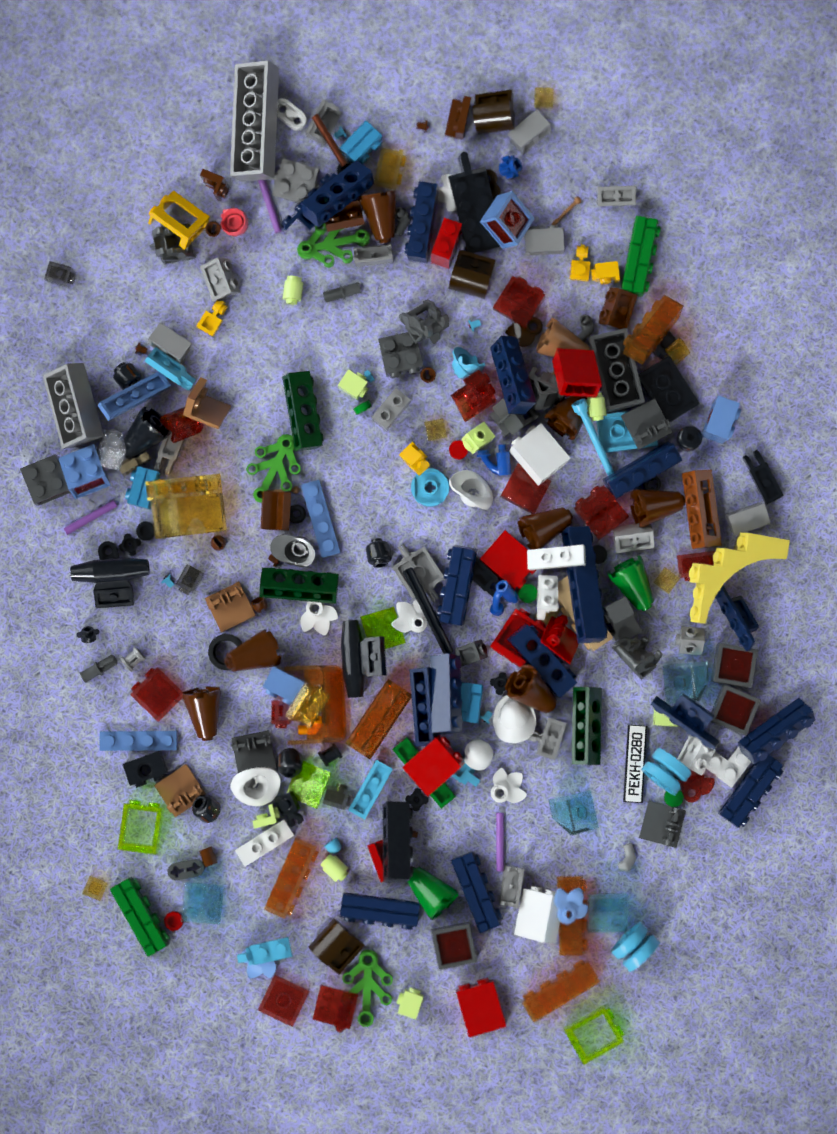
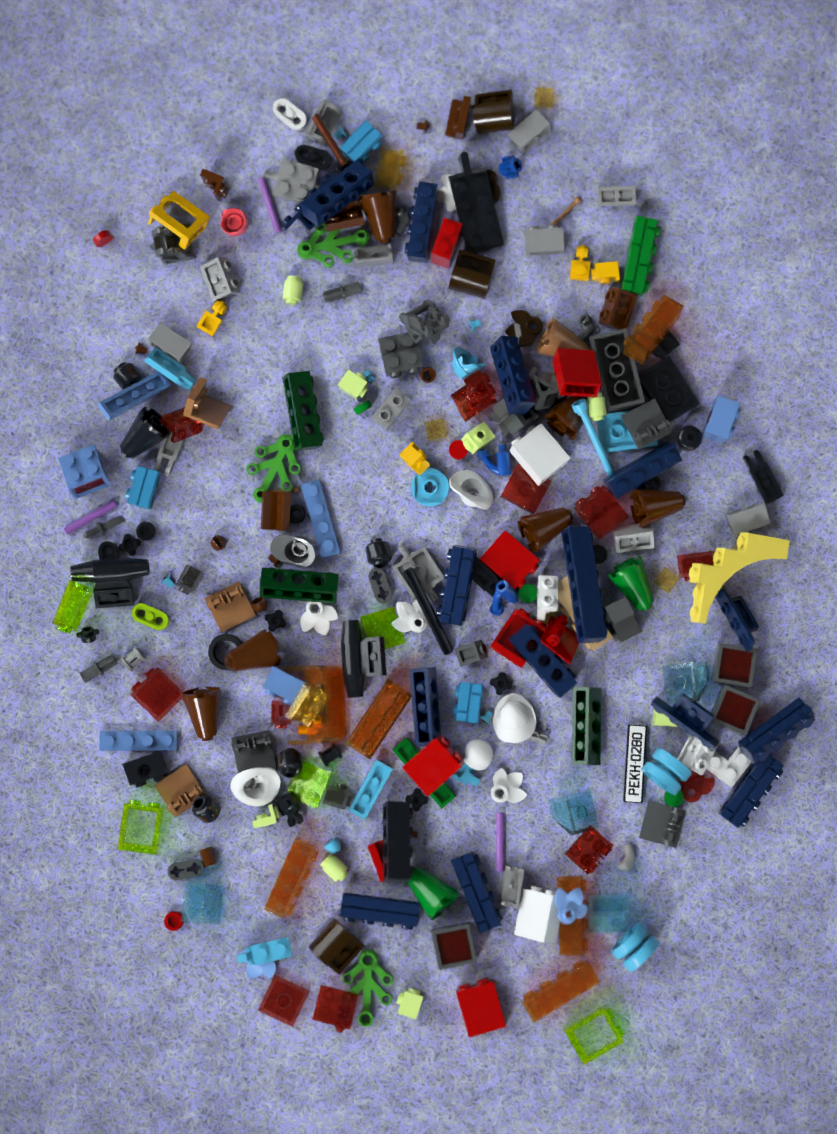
(45, 480): dark grey piece -> none
(60, 274): clear smoke brick -> none
(72, 607): none -> clear neon green window
(73, 405): light grey brick -> none
(95, 888): clear yellow tile -> none
(102, 238): none -> red tile
(103, 527): none -> dark grey piece
(111, 449): clear brick -> none
(131, 464): dark tan plate -> none
(139, 916): green brick -> none
(150, 617): none -> lime plate
(179, 509): clear yellow piece -> none
(209, 226): reddish brown hinge -> none
(254, 121): light grey brick -> none
(264, 842): white plate -> none
(270, 619): none -> black plate
(313, 158): none -> black plate
(384, 583): none -> dark grey beam
(446, 694): brick -> none
(507, 220): piece -> none
(519, 301): clear red plate -> none
(530, 689): reddish brown cone -> none
(551, 738): light grey hinge -> none
(556, 557): white plate -> none
(589, 849): none -> clear red hinge
(635, 656): dark grey piece -> none
(677, 351): clear yellow tile -> none
(690, 640): light grey brick -> none
(701, 509): dark orange brick -> none

